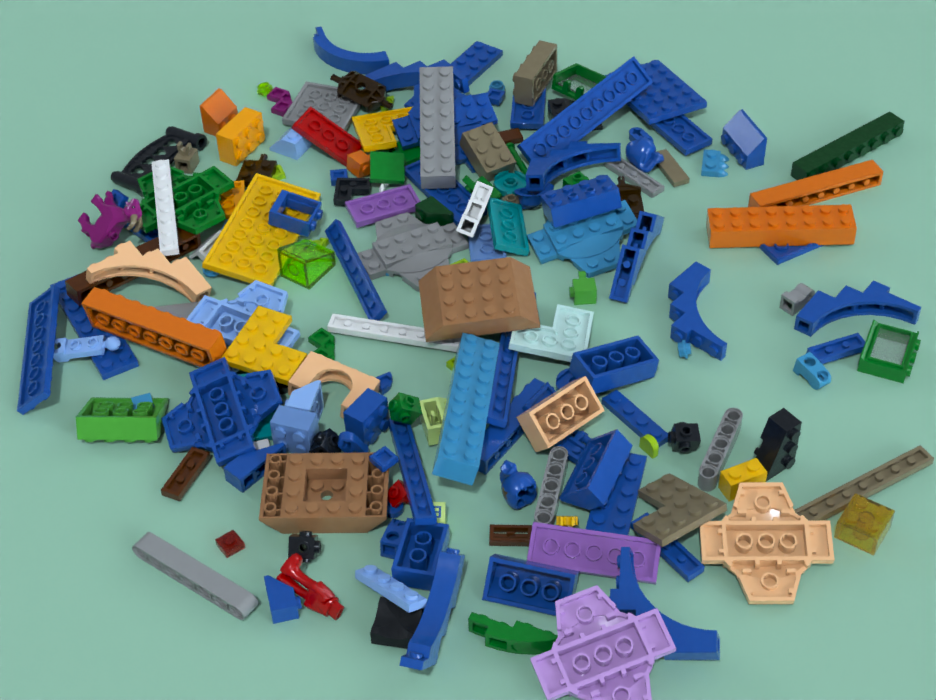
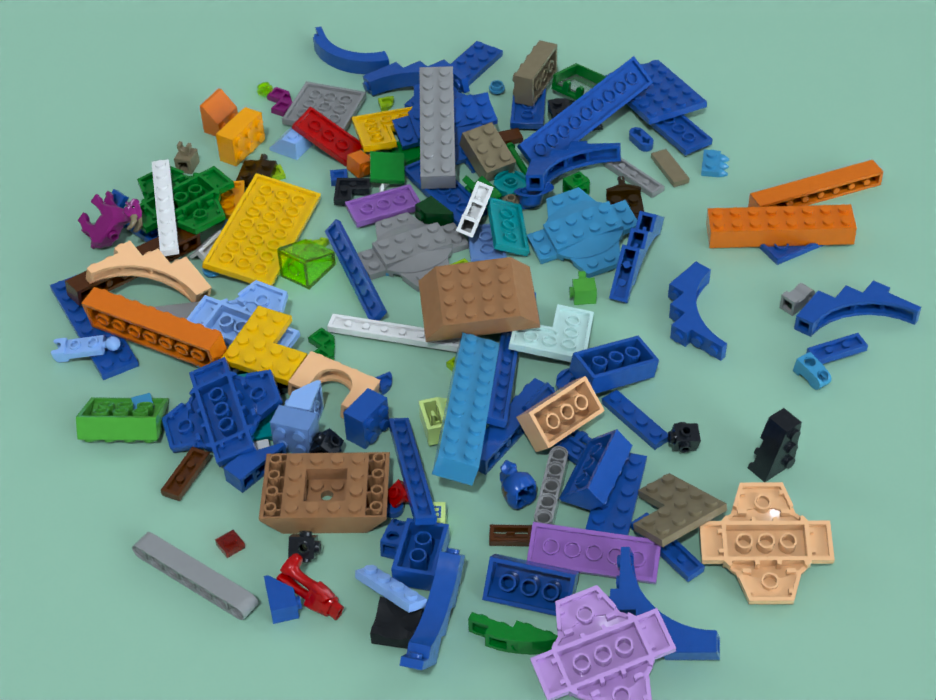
(39, 350): blue plate -> none
(174, 134): black piece -> none
(298, 203): blue window -> none
(351, 443): blue beam -> none
(371, 97): dark brown plate -> none
(383, 459): blue tile -> none
(405, 408): green brick -> none
(496, 96): blue plate -> none
(568, 521): yellow plate -> none
(580, 200): blue piece -> none
(643, 154): blue piece -> none
(649, 445): lime tile -> none
(684, 349): dark azure plate -> none
(720, 449): light grey beam -> none
(742, 473): yellow brick -> none
(744, 140): slope -> none
(849, 147): dark green brick -> none
(864, 524): clear yellow brick -> none
(866, 484): dark tan plate -> none
(889, 352): green window -> none

